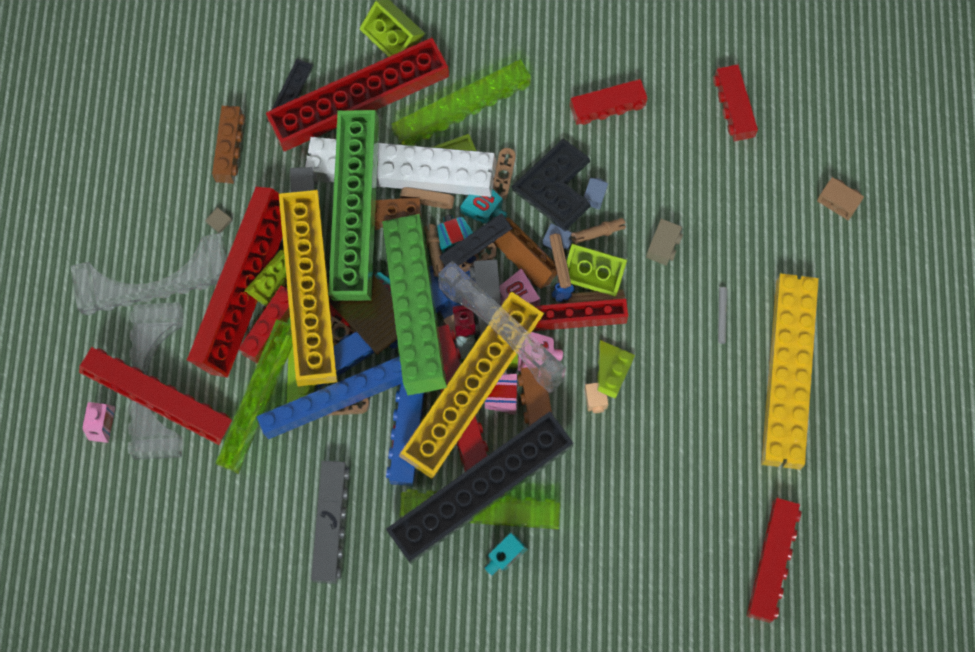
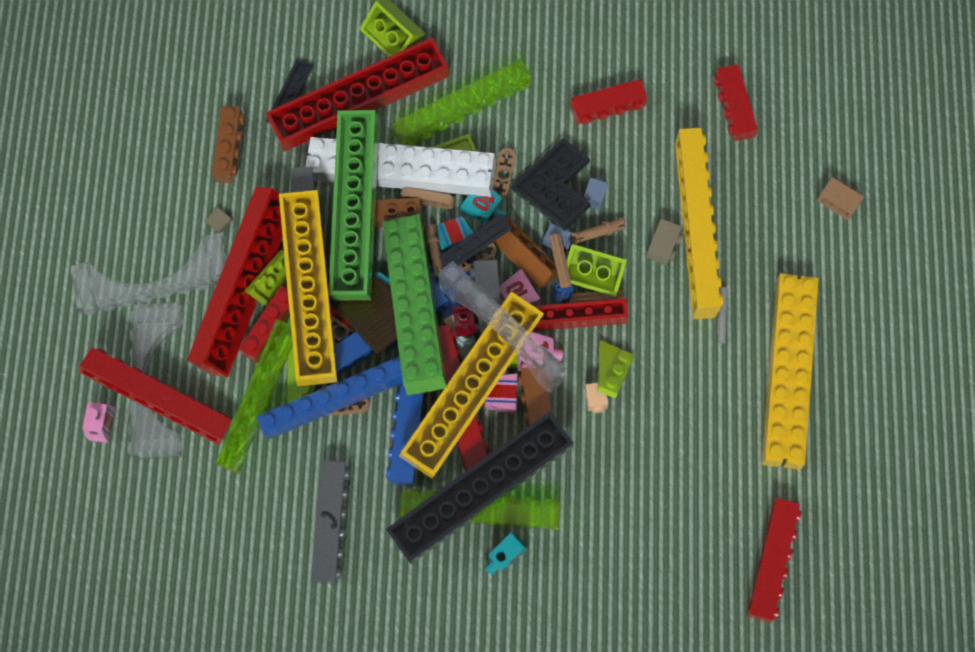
(697, 223): none -> yellow brick

